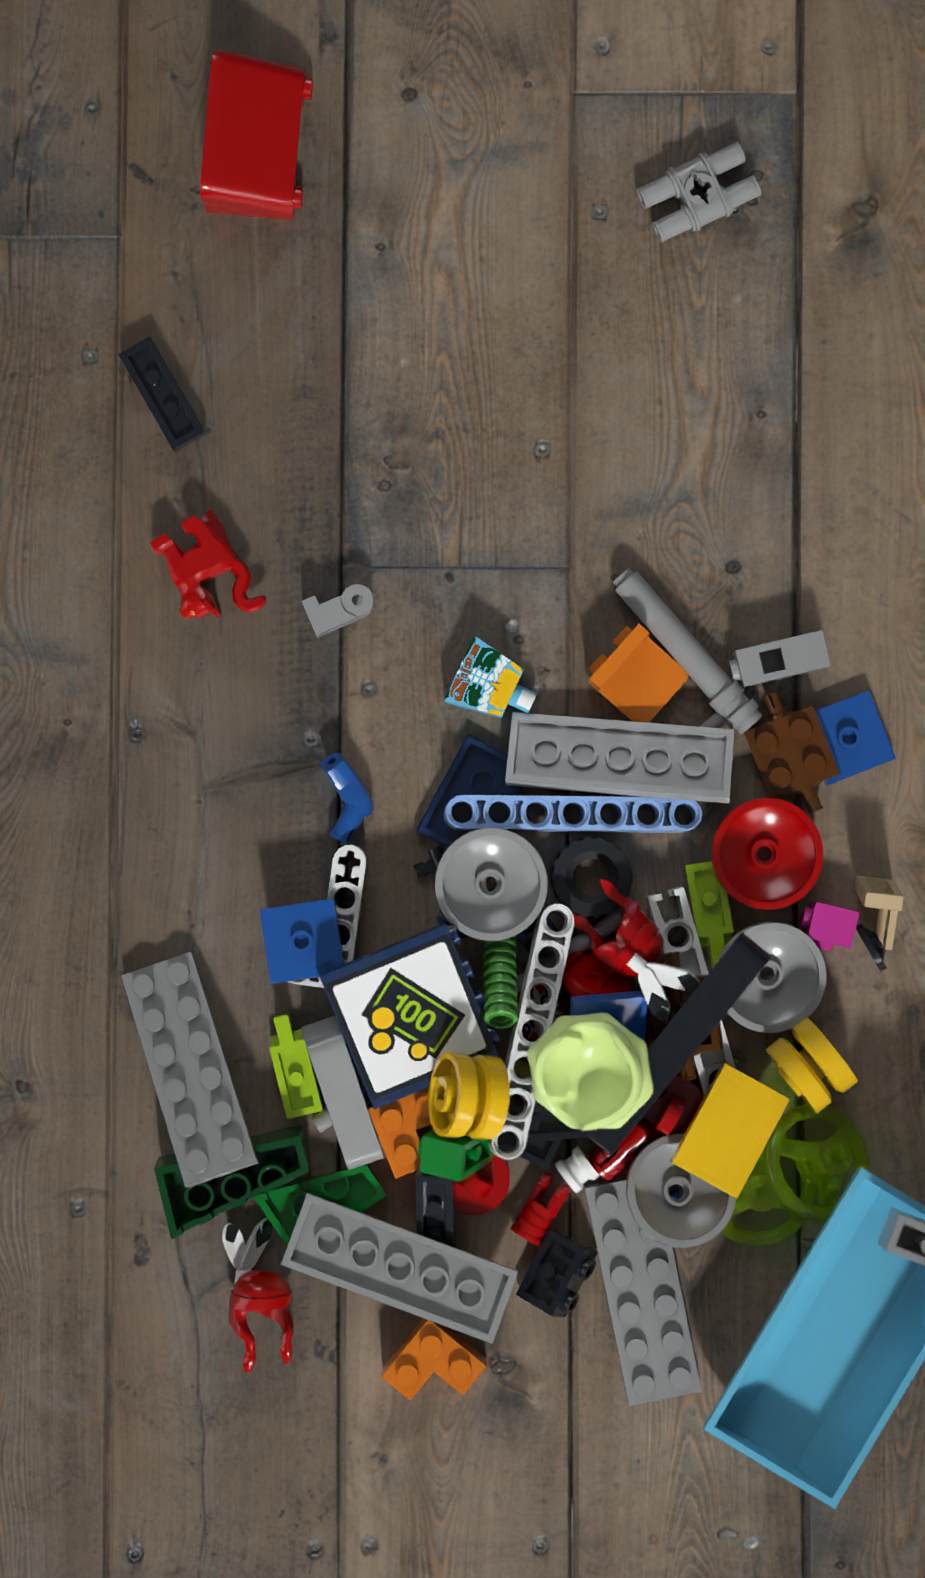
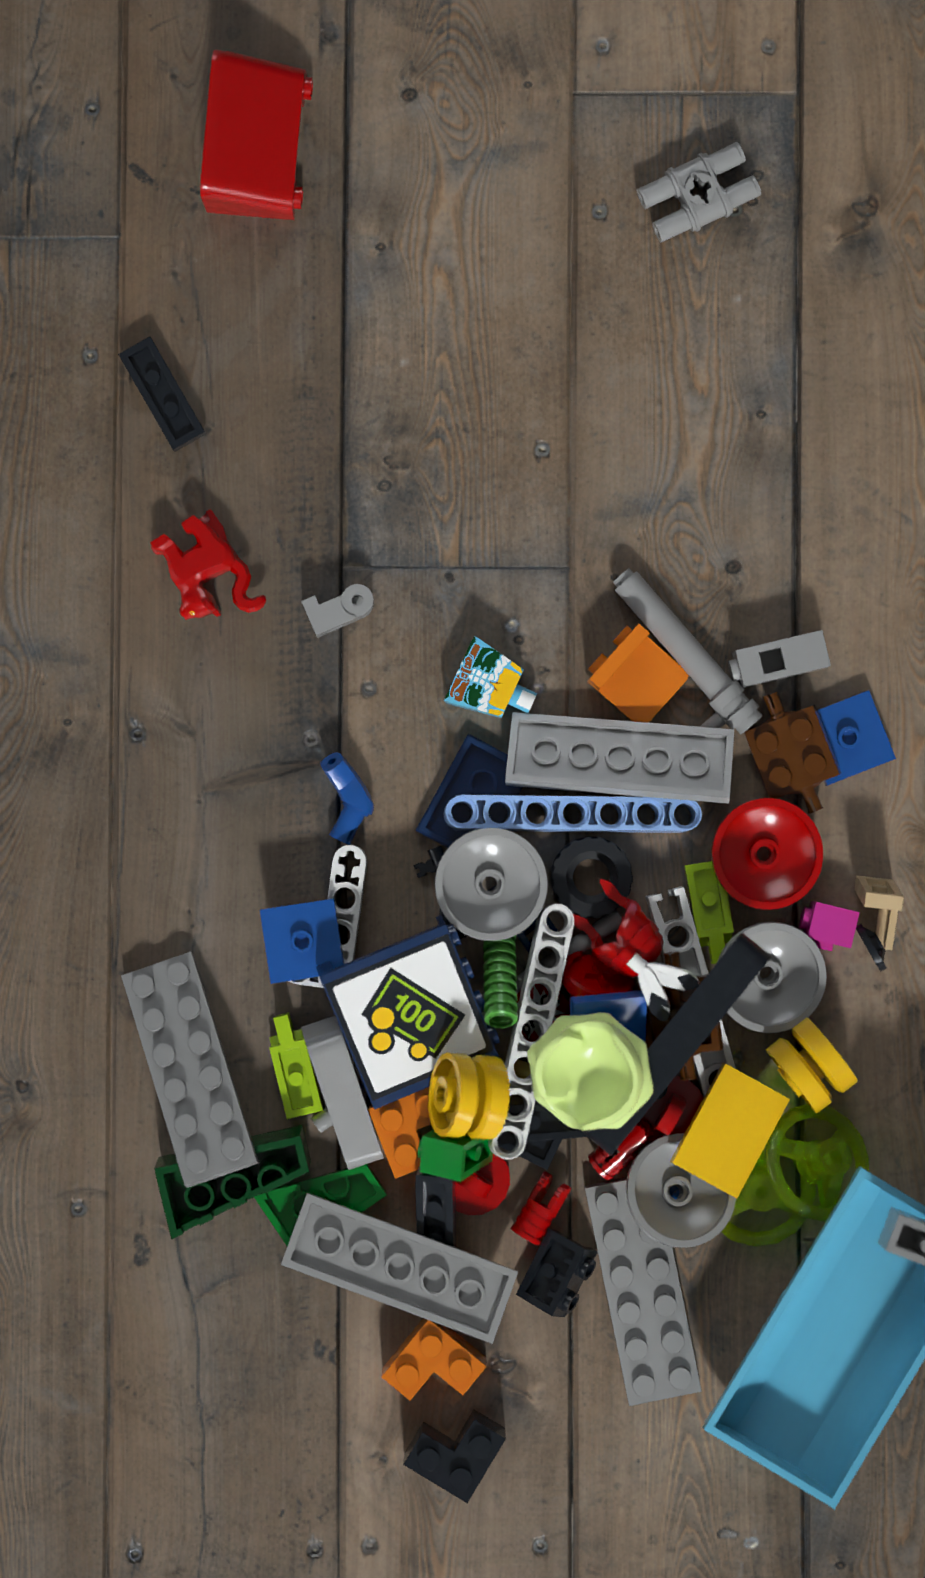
(256, 1290): red hair -> none
(456, 1463): none -> black brick
(576, 1169): white wheel -> none

